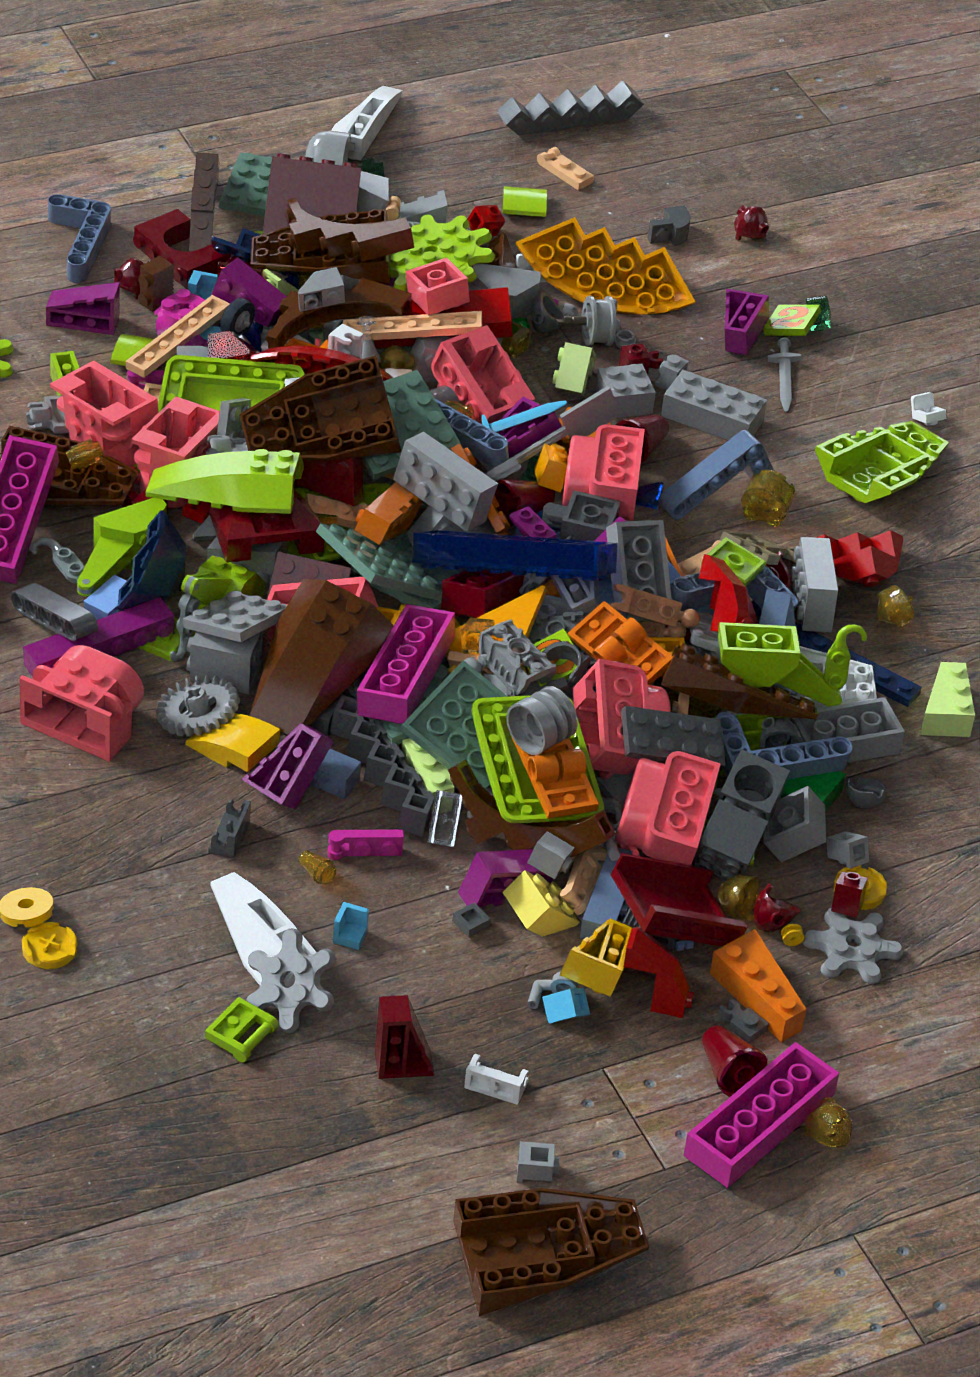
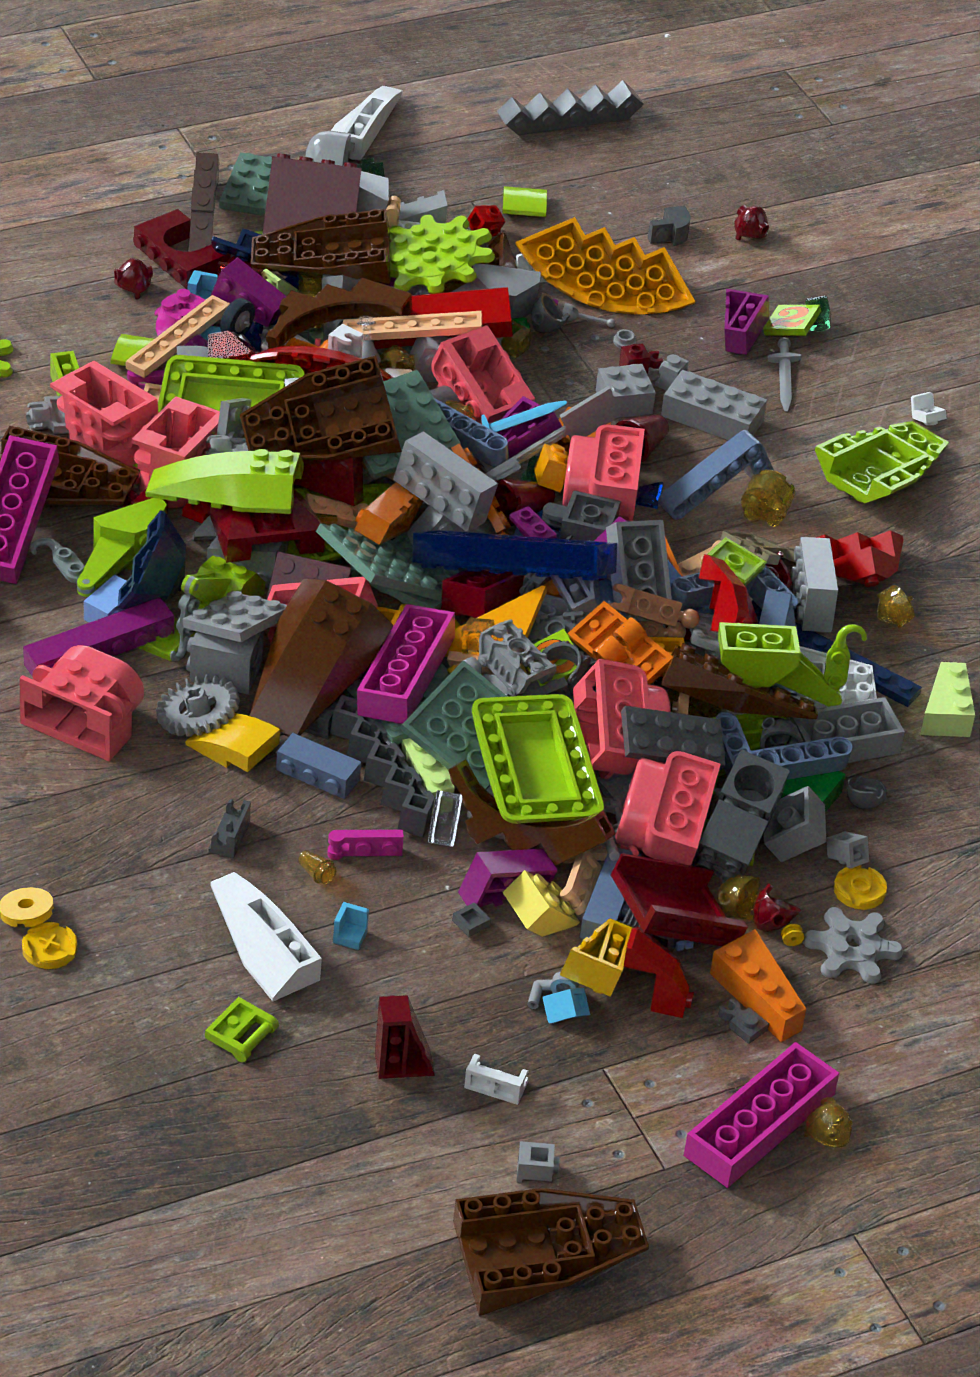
(54, 611): dark grey beam -> none
(85, 308): magenta wedge -> none
(85, 454): clear yellow brick -> none
(94, 223): sand blue beam -> none
(155, 282): reddish brown brick -> none
(291, 766): magenta wedge -> none
(307, 975): light grey plate -> none
(321, 290): light grey slope -> none
(340, 238): reddish brown arch -> none
(437, 286): coral brick -> none
(542, 720): light grey wheel -> none
(551, 855): light grey brick -> none
(560, 780): orange plate -> none
(565, 168): light nougat plate -> none
(574, 368): yellowish green brick -> none
(597, 320): light grey wheel -> none
(731, 1059): dark red cone -> none
(849, 894): dark red brick -> none

